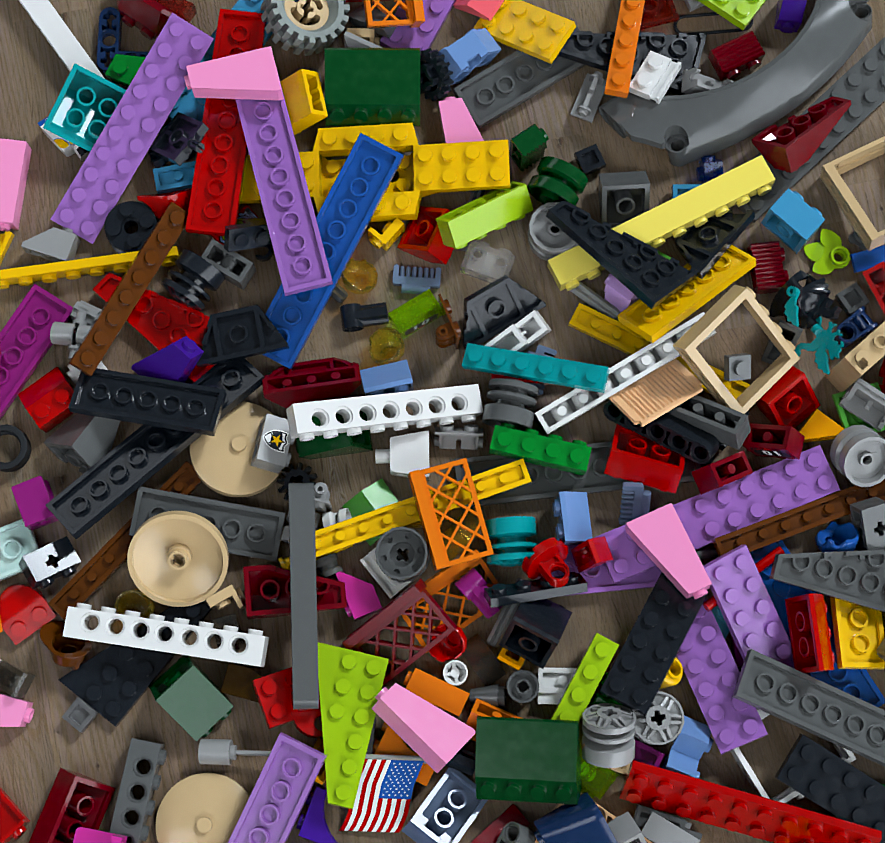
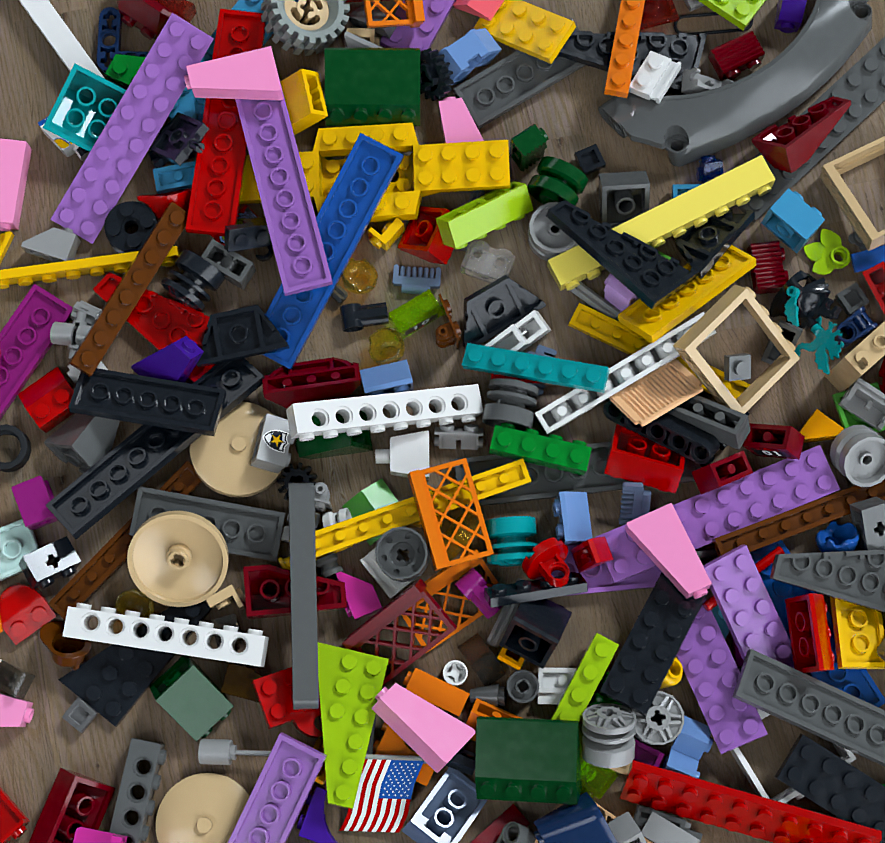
(451, 646): red hair -> none
(589, 97): light grey hinge -> none
(789, 399): red slope -> none

